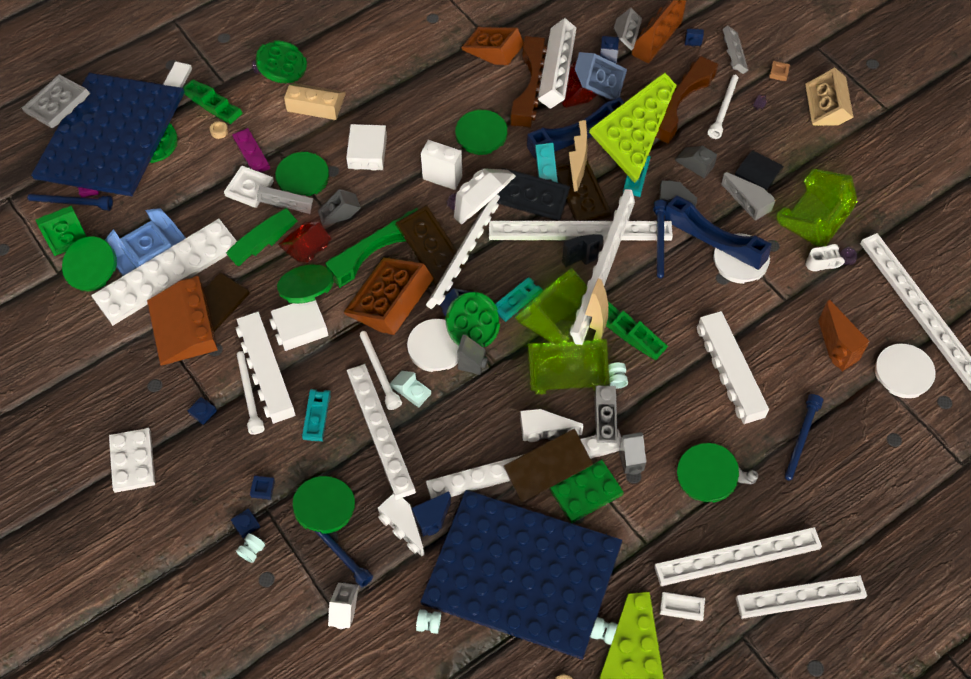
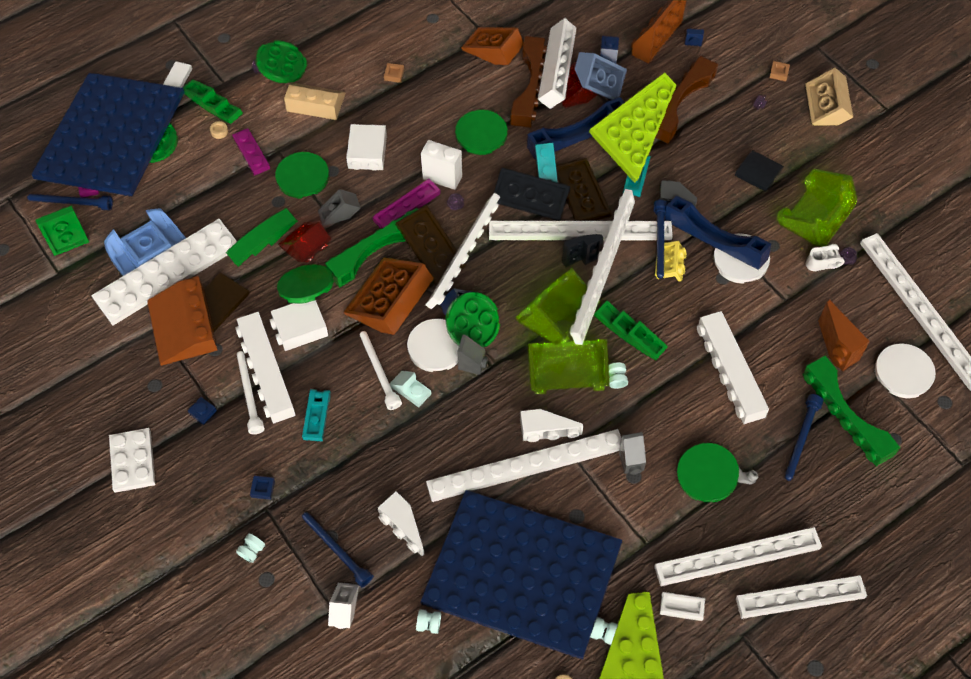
(55, 101): light grey plate -> none
(89, 263): green tile -> none
(245, 523): dark blue plate -> none
(246, 184): white plate -> none
(284, 199): light grey plate -> none
(323, 504): green tile -> none
(381, 432): white plate -> none
(394, 72): none -> medium nougat plate
(414, 199): none -> magenta plate
(431, 514): dark blue slope -> none
(479, 191): white wedge -> none
(517, 299): teal plate -> none
(547, 465): dark brown tile -> none
(579, 157): tan slope -> none
(586, 491): green plate -> none
(598, 309): tan slope -> none
(605, 414): light grey slope -> none
(627, 27): light grey slope -> none
(673, 260): none -> light yellow bracket
(697, 159): dark grey slope -> none
(716, 130): white piece -> none
(735, 50): light grey plate -> none
(750, 196): light grey slope -> none
(876, 443): none -> green arch

